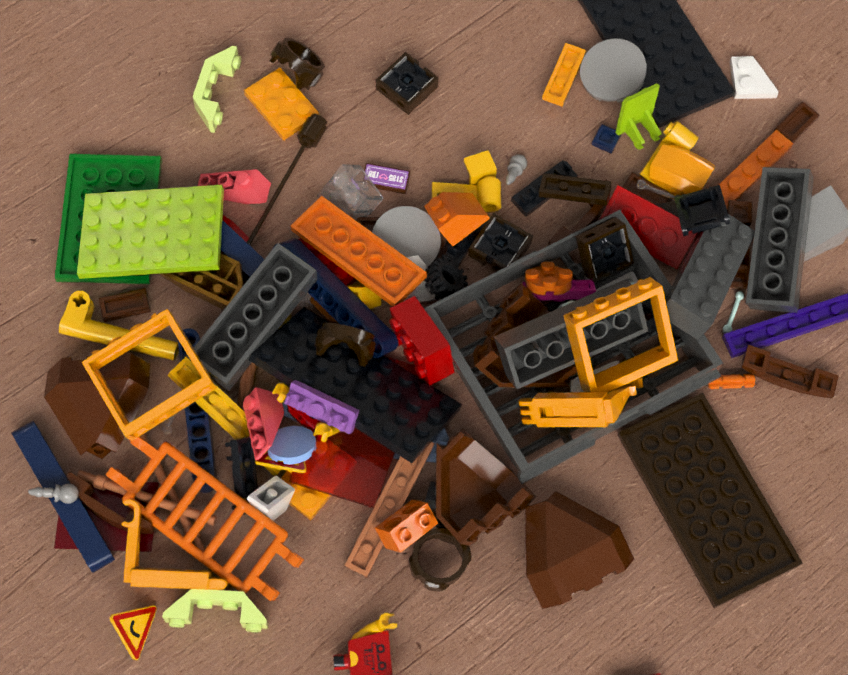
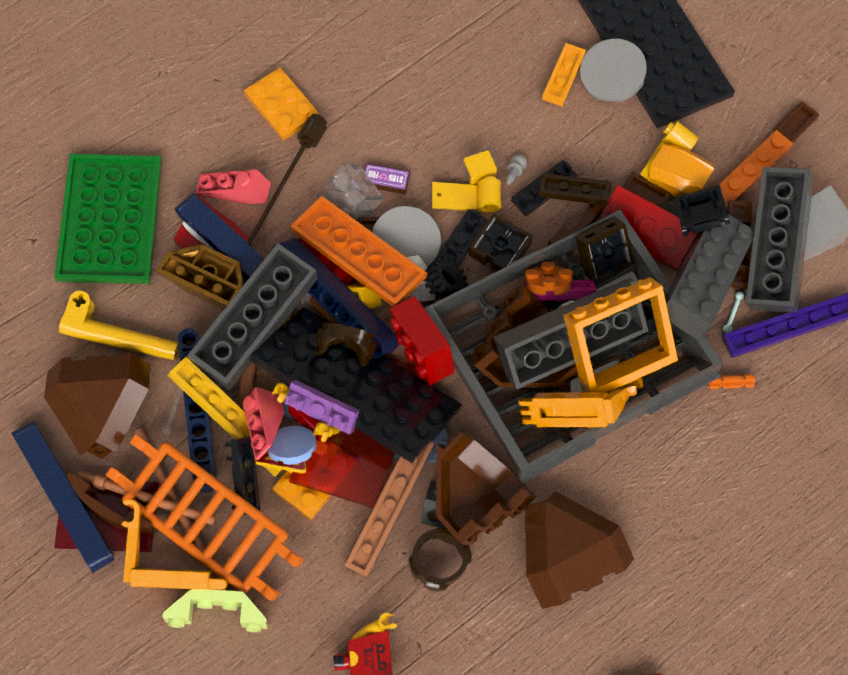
(67, 493): light grey bar -> none
(124, 305): reddish brown tile -> none
(133, 628): piece -> none
(151, 231): lime plate -> none
(166, 409): light orange window -> none
(221, 63): yellowish green slope -> none
(272, 497): white slope -> none
(296, 55): dark brown piece -> none
(406, 83): piece -> none
(406, 525): orange brick -> none
(456, 214): orange slope -> none
(606, 139): dark blue tile -> none
(637, 110): lime plate -> none
(641, 184): clear hinge -> none
(709, 500): dark brown plate -> none
(750, 80): white wing -> none
(787, 375): reddish brown slope -> none

